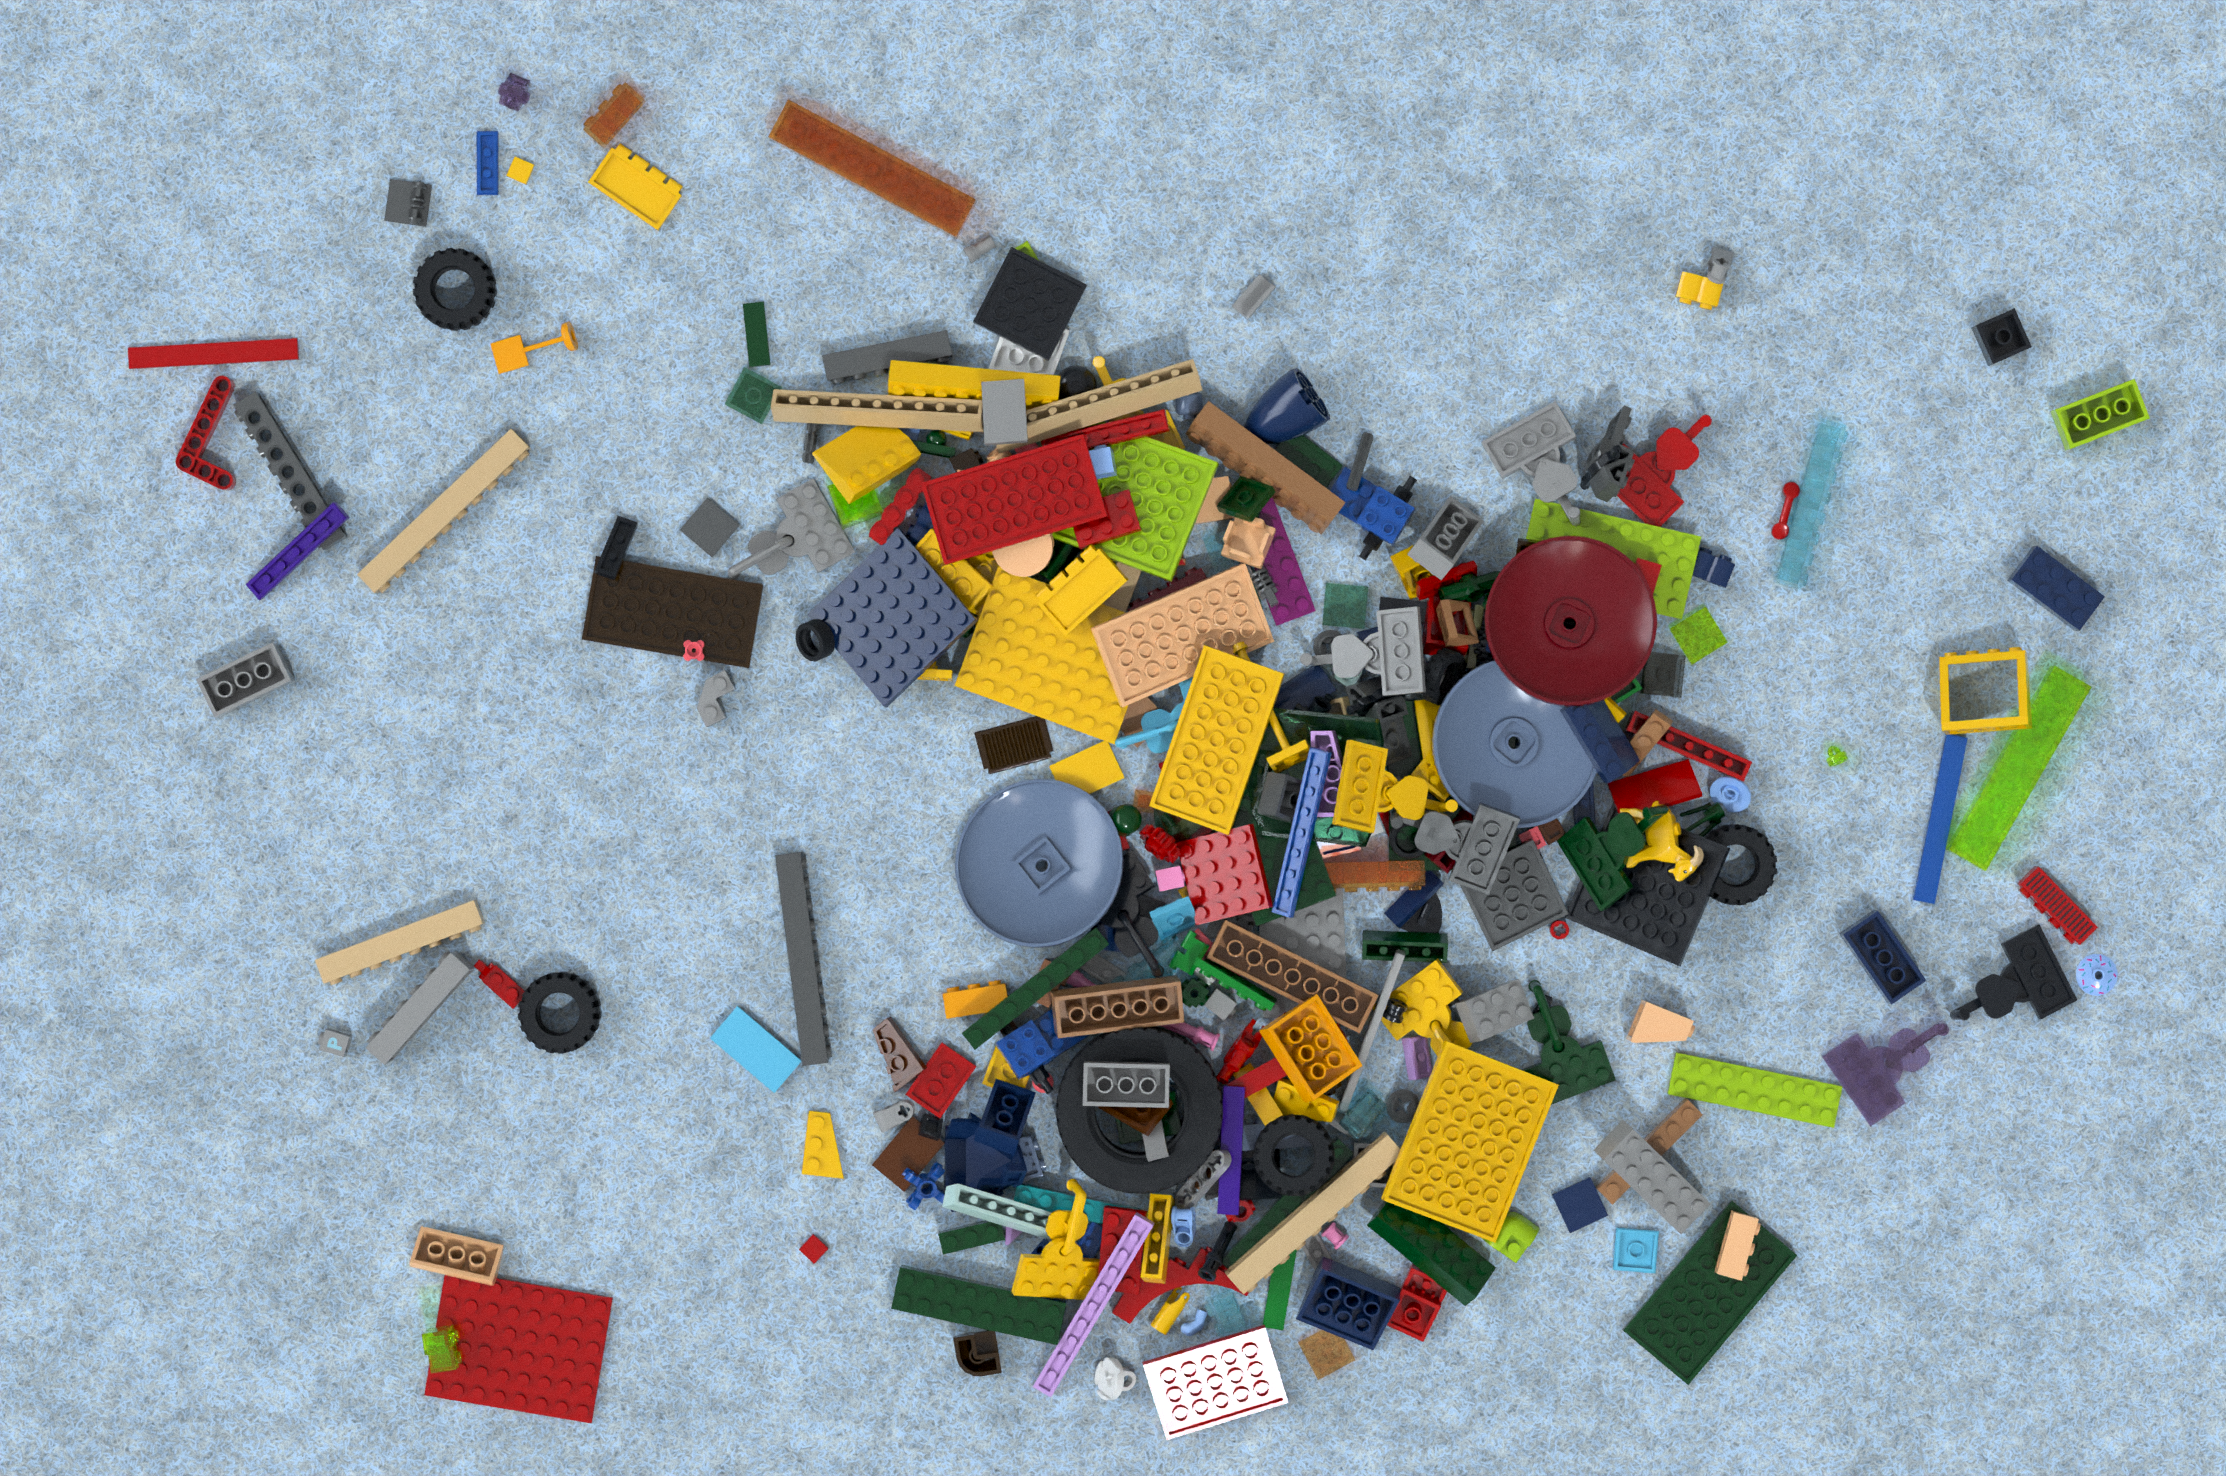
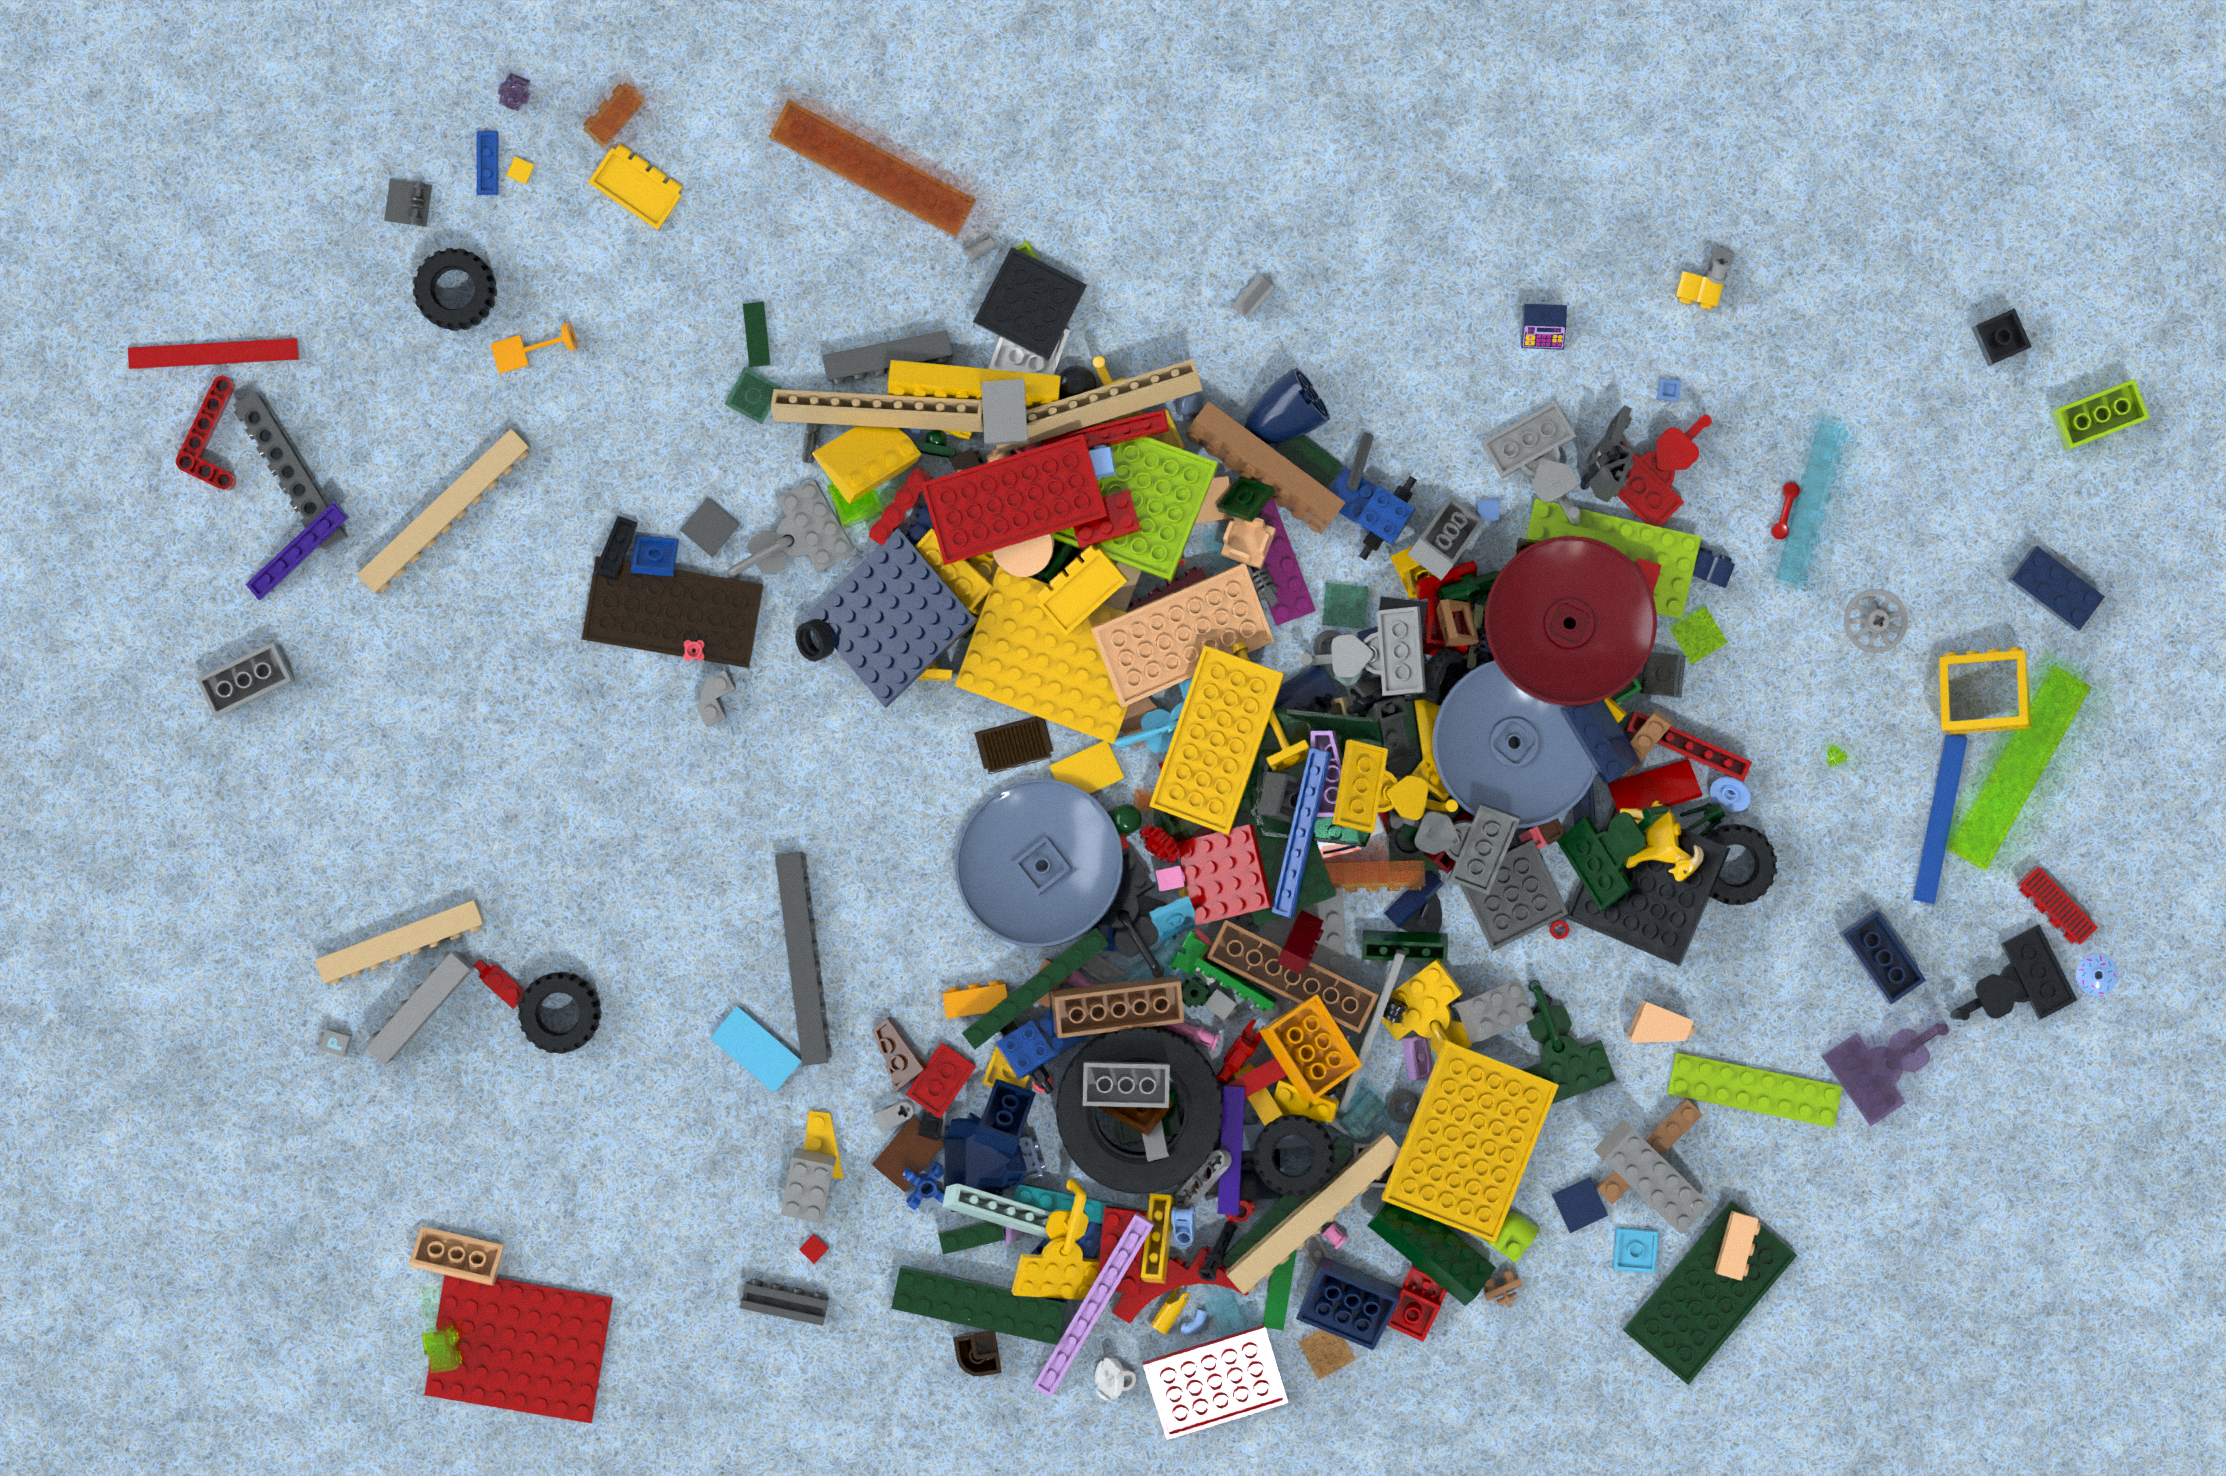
(655, 555): none -> blue plate
(784, 1304): none -> dark grey brick
(808, 1185): none -> light grey brick
(1301, 942): none -> dark red brick
(1488, 509): none -> medium blue tile
(1493, 1291): none -> medium nougat hips
(1543, 326): none -> dark blue slope
(1669, 390): none -> medium blue tile
(1875, 621): none -> light grey wheel

